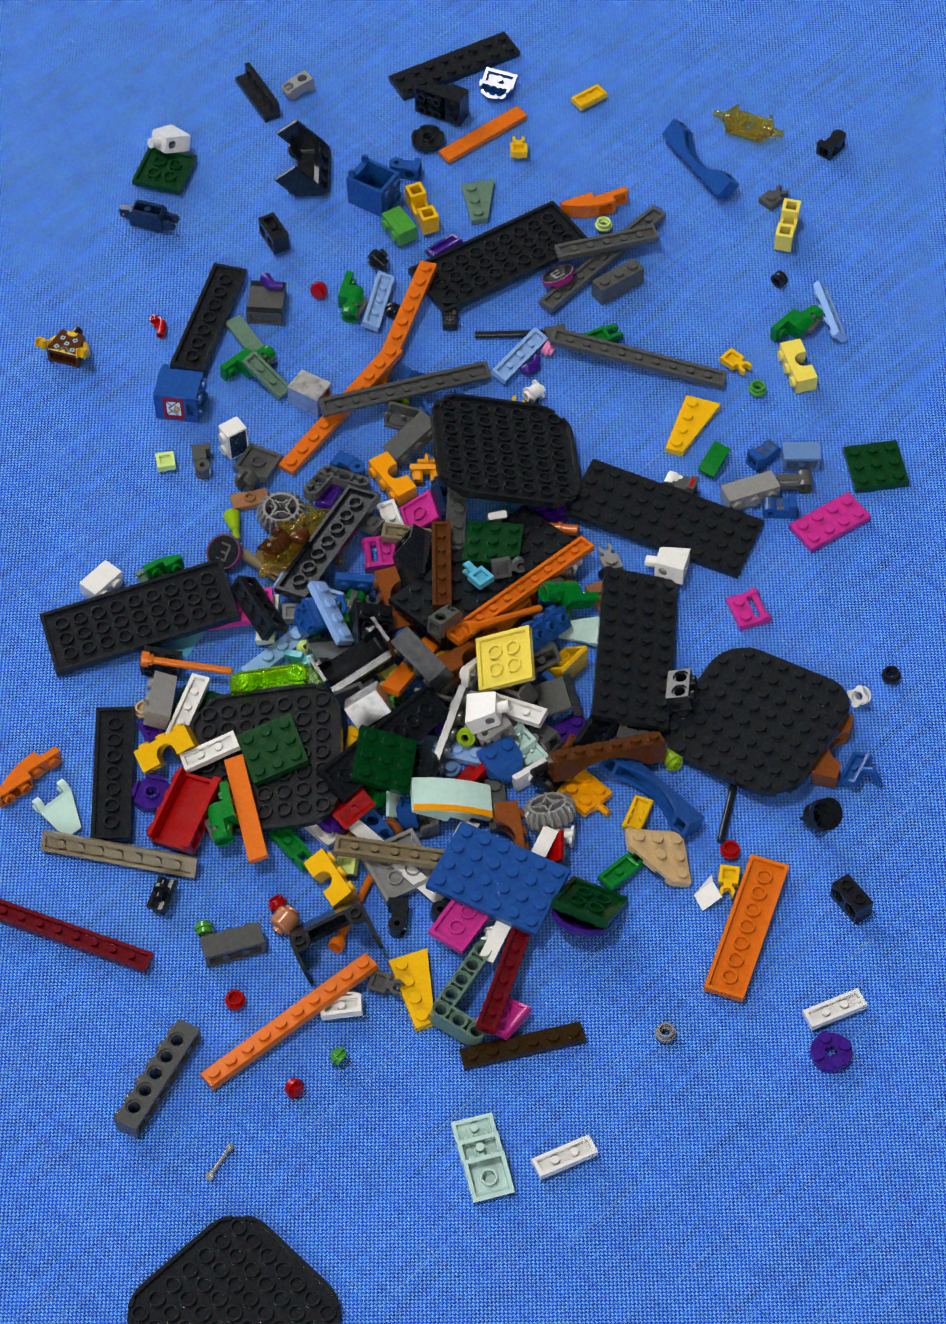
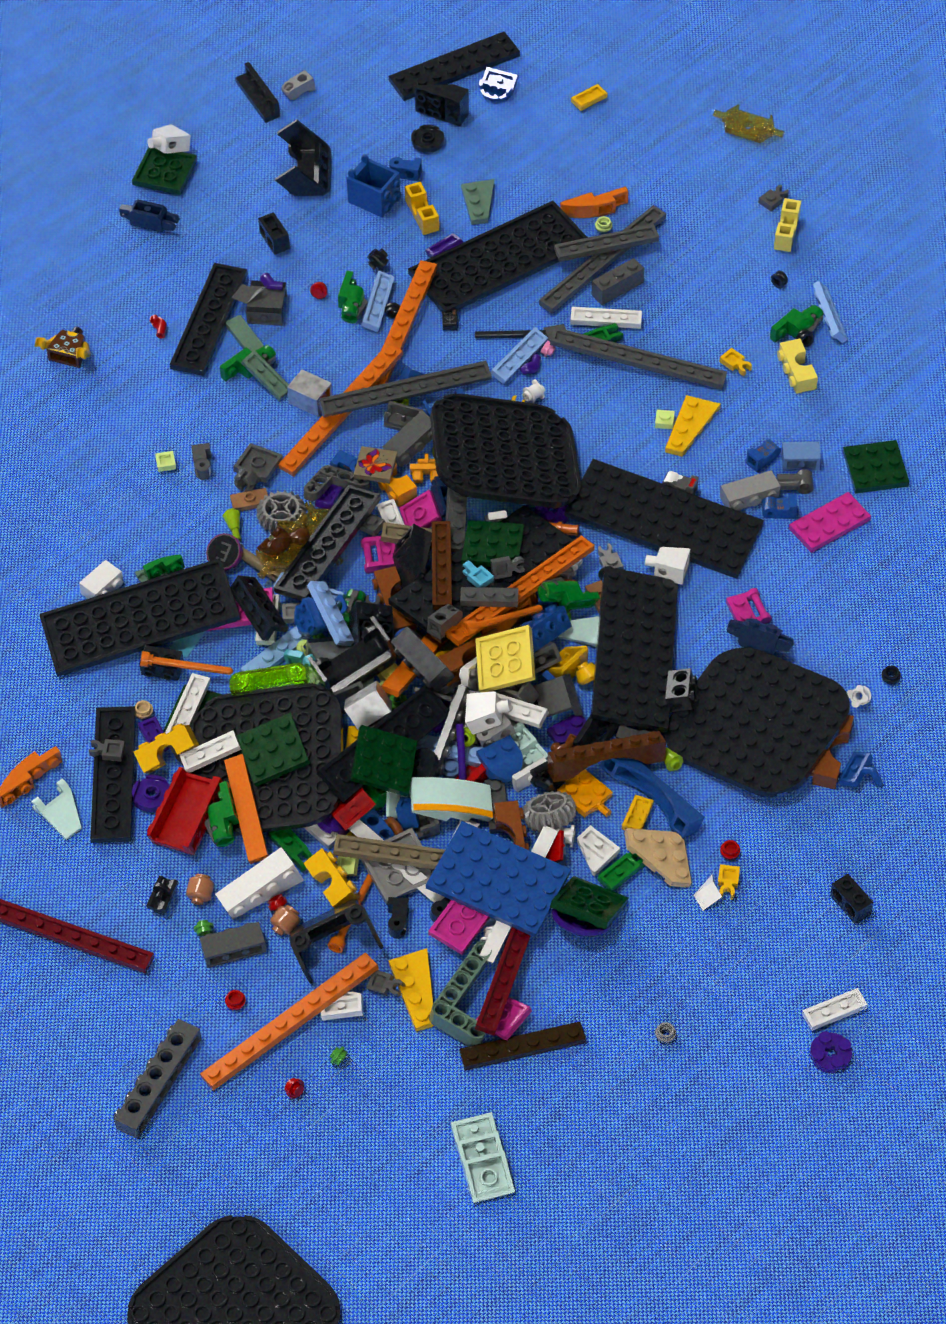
(110, 750): none -> dark grey plate
(119, 853): dark tan plate -> none
(159, 700): light grey brick -> none
(180, 395): blue container -> none
(200, 889): none -> nougat head
(210, 1175): light grey hinge -> none
(233, 438): white brick -> none
(246, 293): none -> dark grey sticker
(260, 884): none -> white wedge
(358, 582): blue slope -> none
(375, 464): none -> dark tan tile
(399, 226): bright green brick -> none
(461, 751): none -> dark purple bar
(482, 135): orange tile -> none
(489, 597): none -> dark grey plate
(518, 148): yellow plate -> none
(547, 737): dark grey leg -> none
(558, 276): tile -> none
(564, 1157): white plate -> none
(585, 672): none -> yellow cone
(596, 849): none -> white wing
(605, 317): none -> white plate
(664, 419): none -> yellowish green plate
(681, 139): blue arch -> none
(714, 459): green slope -> none
(726, 814): black bar -> none
(746, 928): orange plate -> none
(757, 388): bright green plate -> none
(760, 636): none -> dark blue hinge
(808, 339): none -> black plate
(822, 814): black piece -> none
(832, 146): black leg -> none

